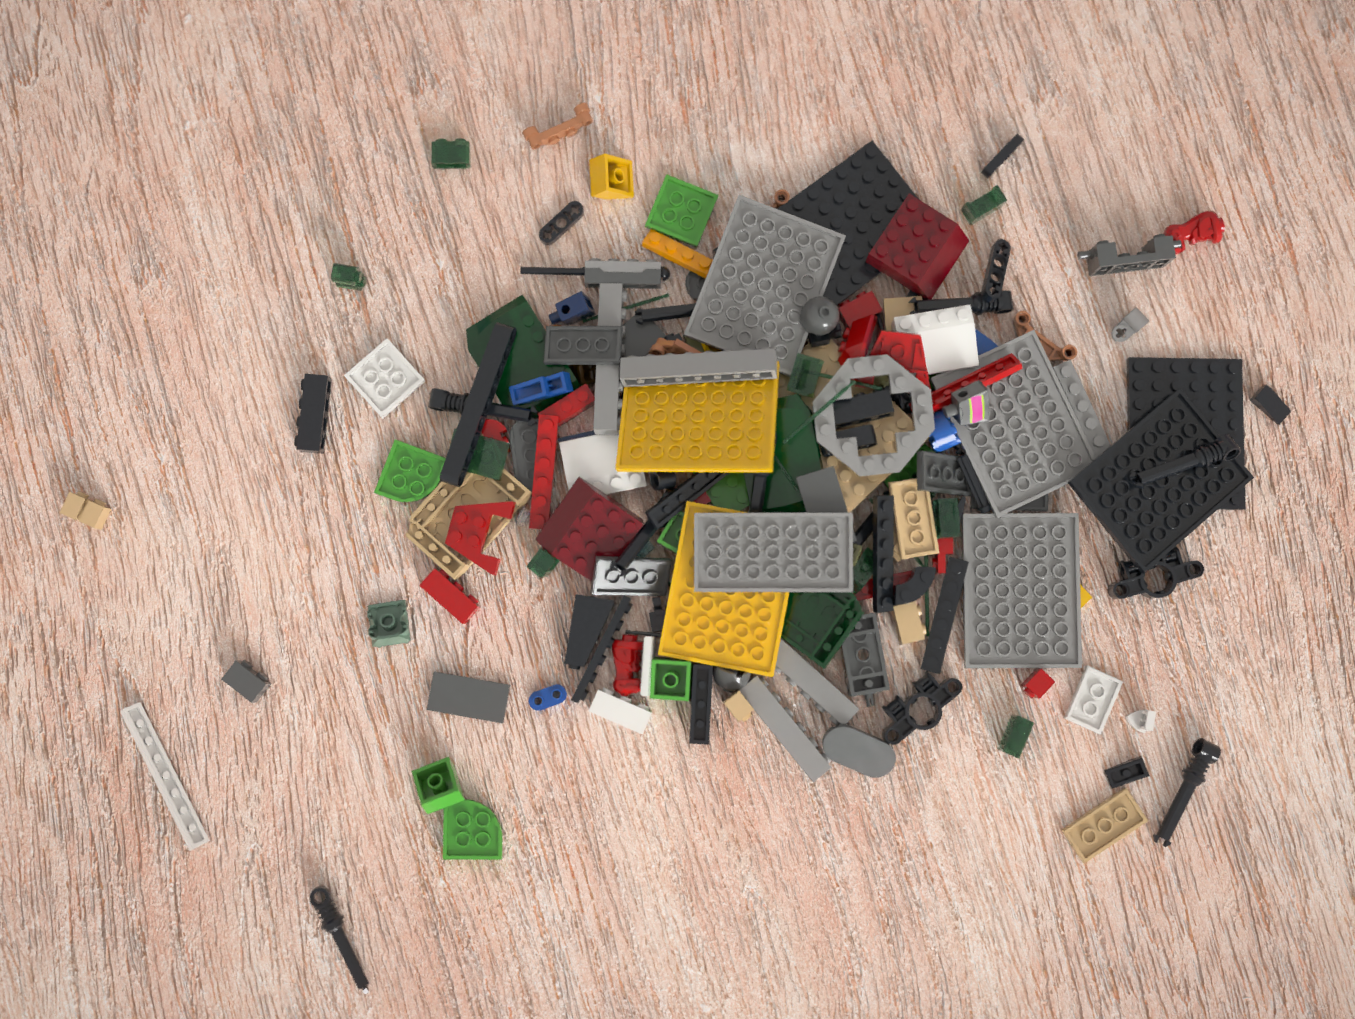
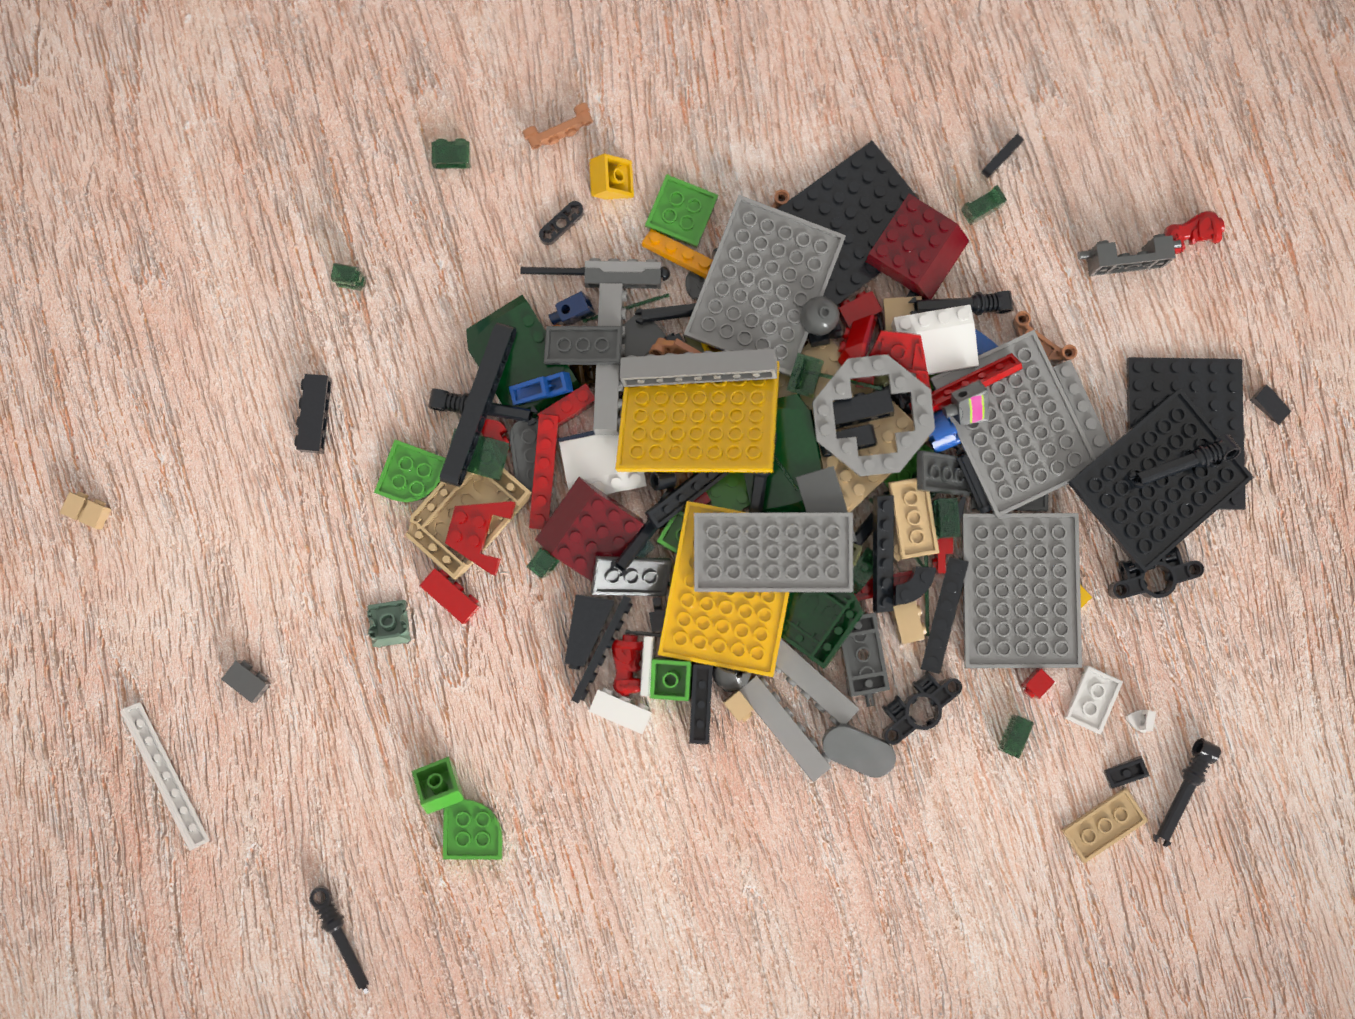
(384, 378): white plate -> none
(468, 697): dark grey tile -> none
(522, 518): clear tile -> none
(547, 697): blue plate -> none
(818, 412): clear green piece -> none
(993, 269): black beam -> none
(1131, 324): light grey piece -> none

